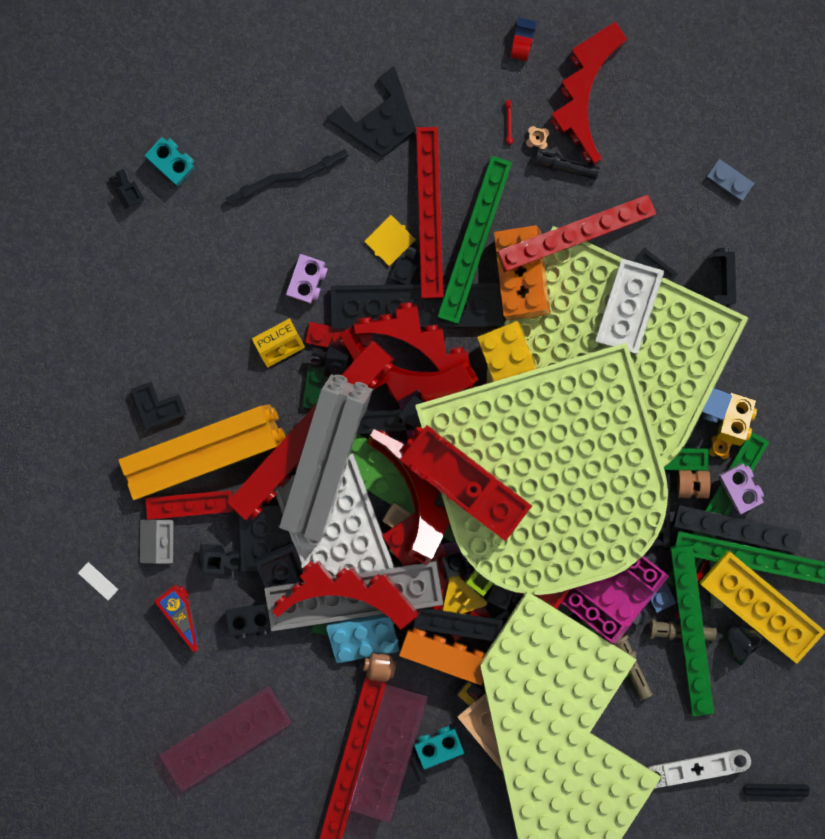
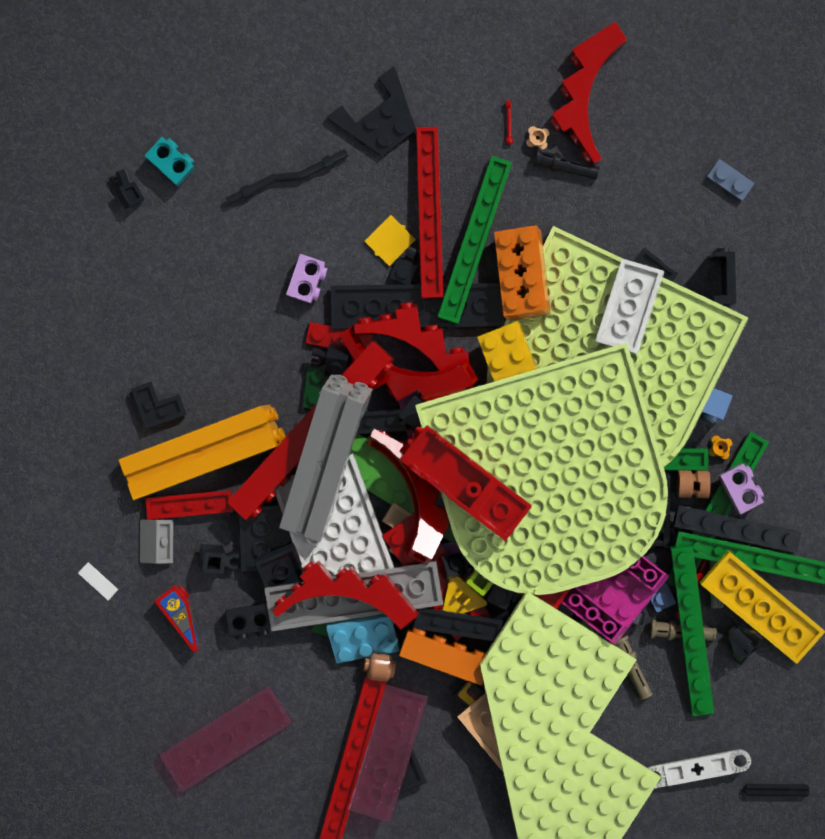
(278, 343): yellow panel -> none
(441, 752): teal brick -> none
(523, 39): leg -> none
(575, 233): red plate -> none
(735, 419): yellow brick -> none

